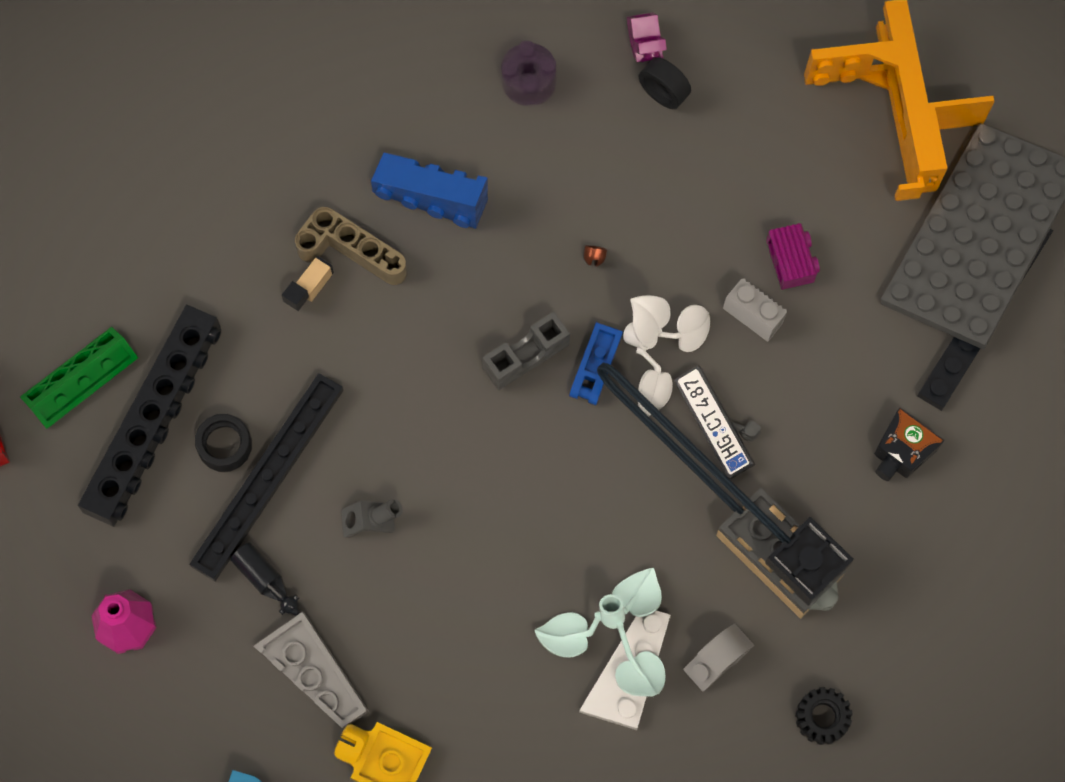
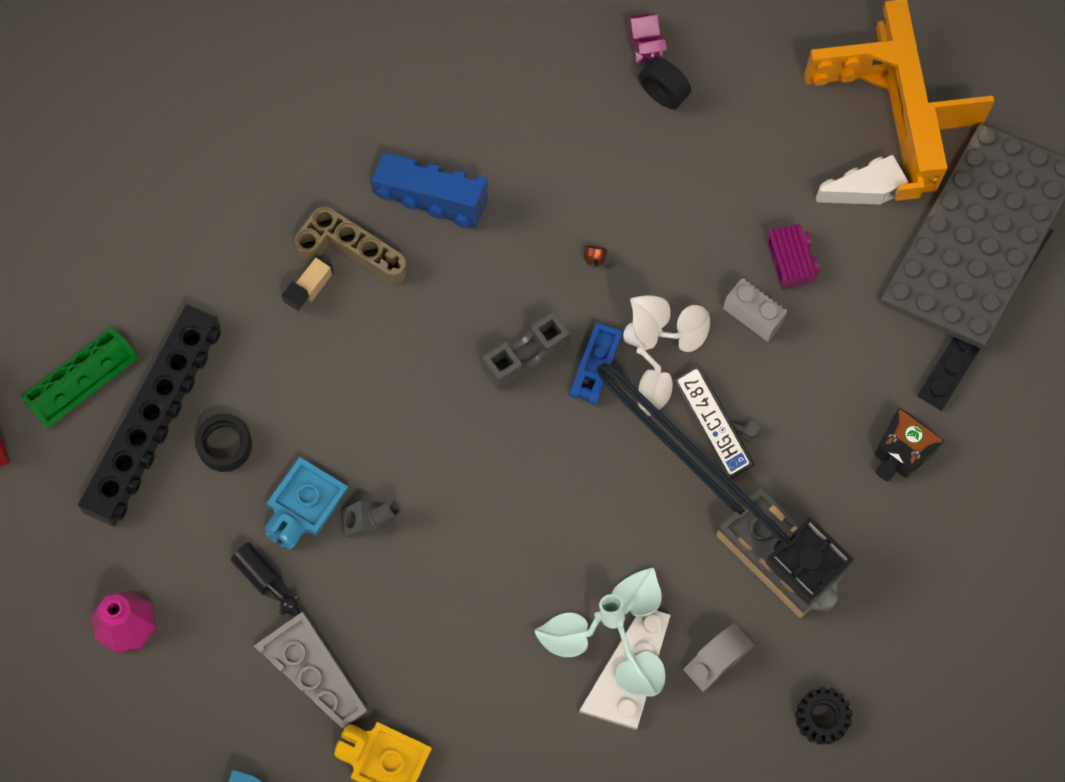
(266, 477): black plate -> none
(303, 503): none -> dark azure plate
(529, 74): clear purple brick -> none
(864, 186): none -> white slope

